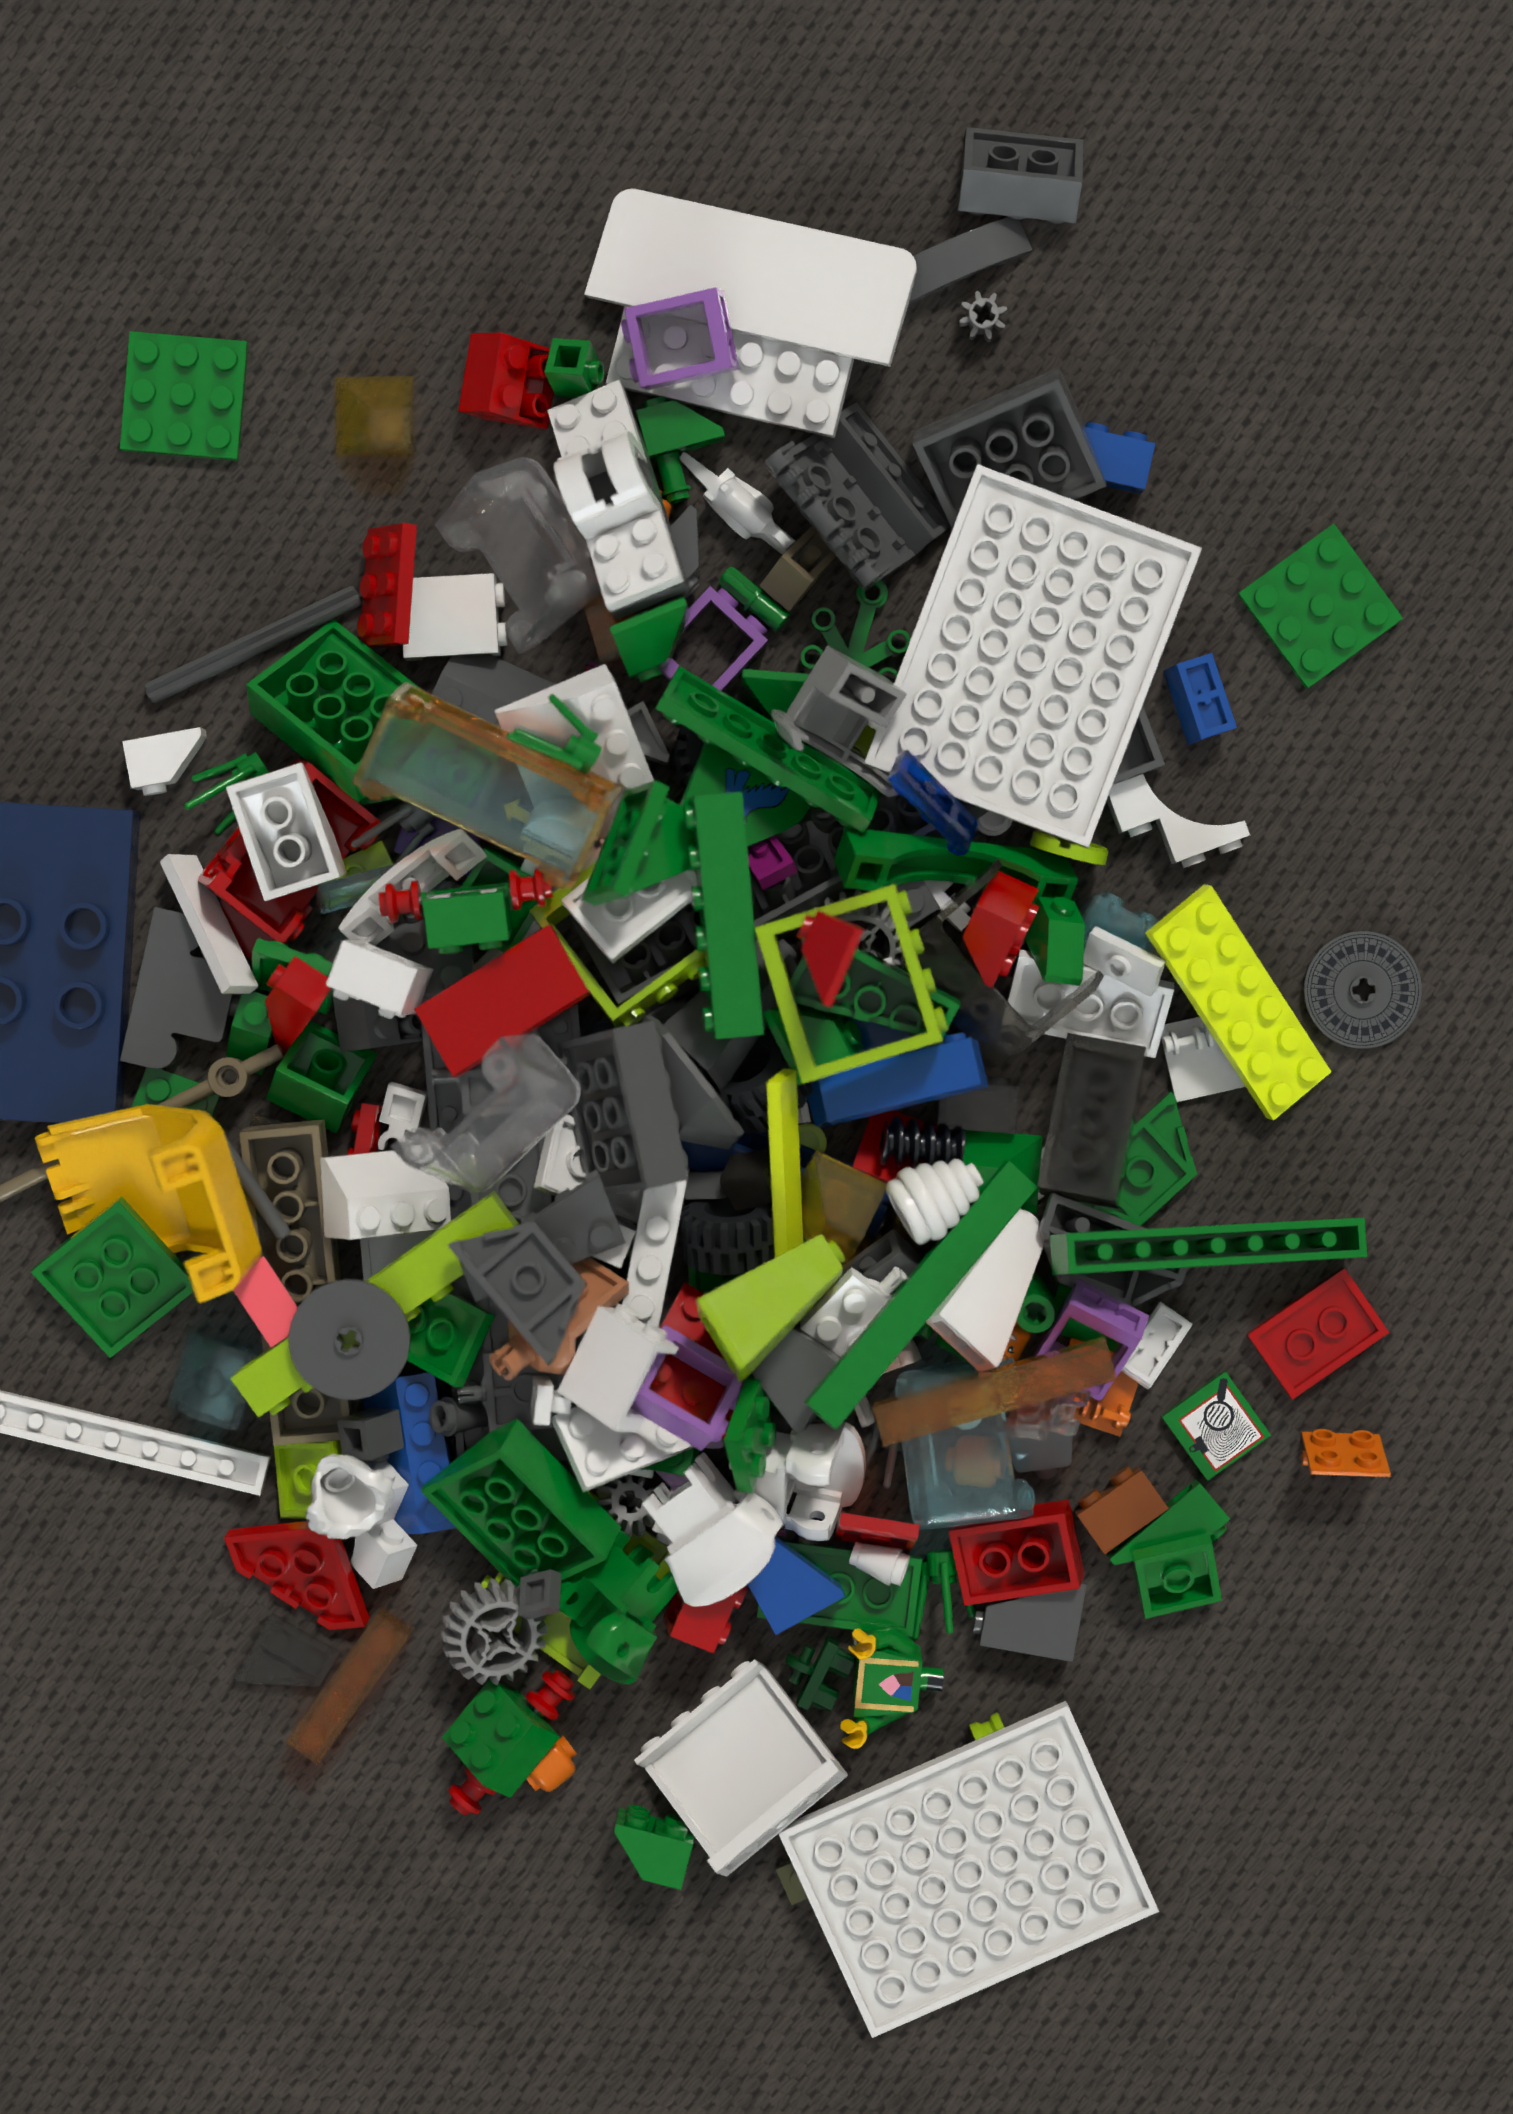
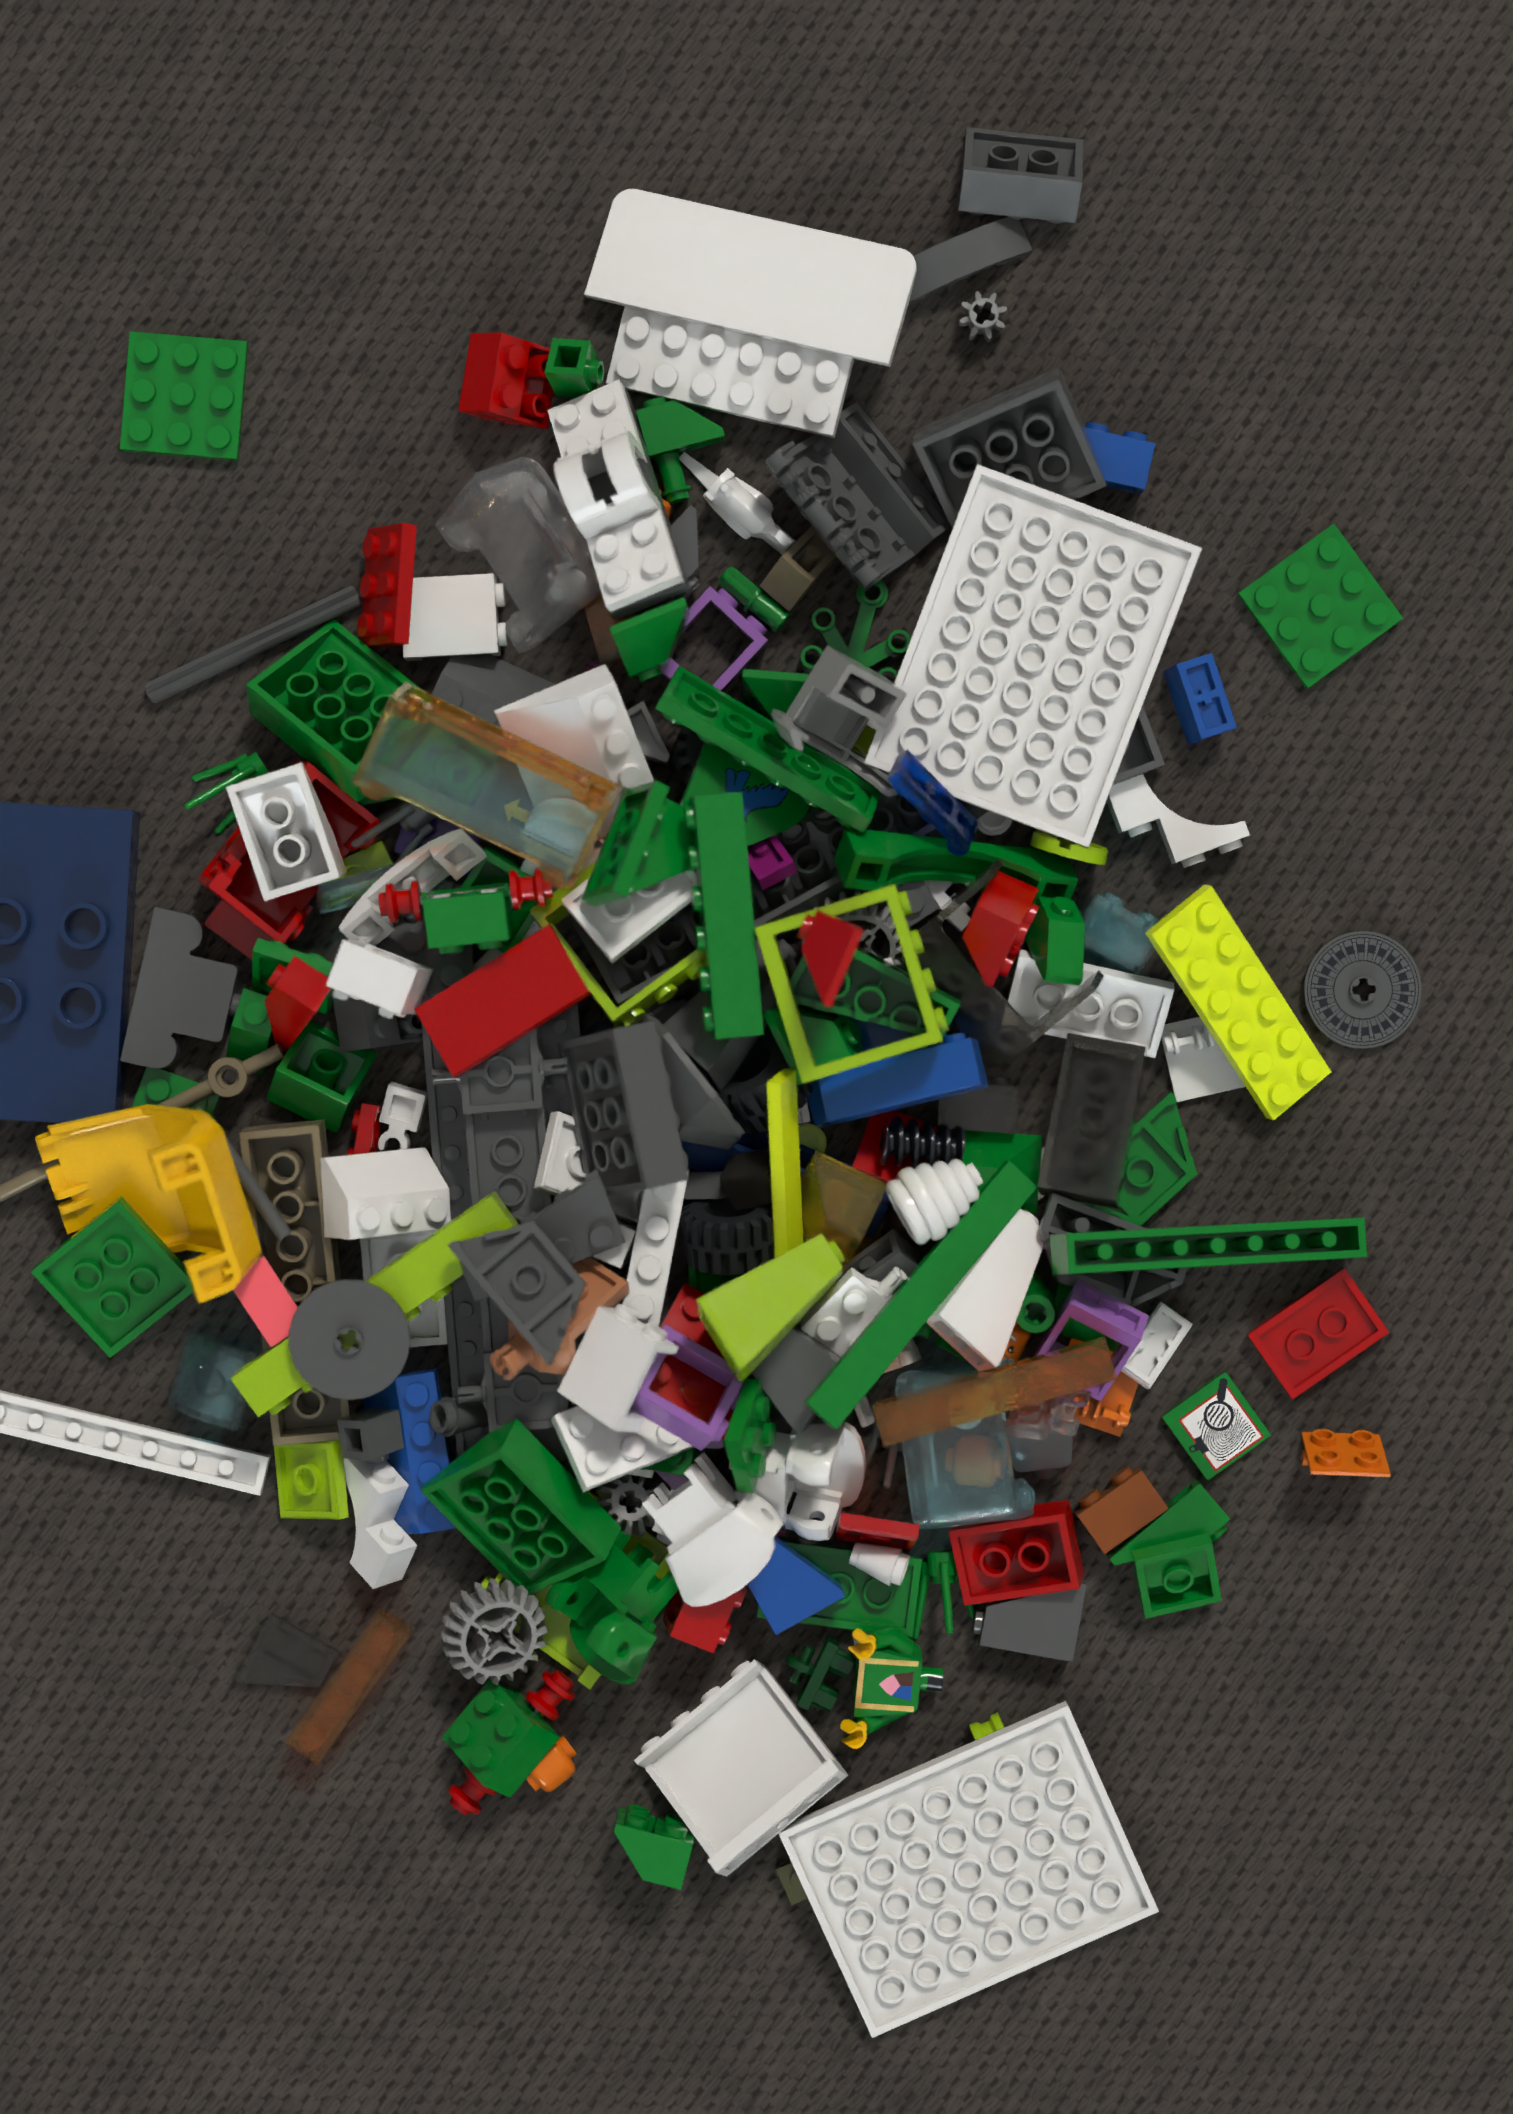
(161, 758): white slope -> none
(209, 925): white tile -> none
(301, 1570): red plate -> none
(347, 1497): white hair -> none
(374, 416): clear yellow slope -> none
(448, 1337): green plate -> none
(527, 1102): clear windscreen -> none
(539, 1594): dark grey plate -> none
(545, 1400): white tile -> none
(577, 752): green plant -> none
(719, 331): medium lavender window -> none
(1123, 961): white plate -> none

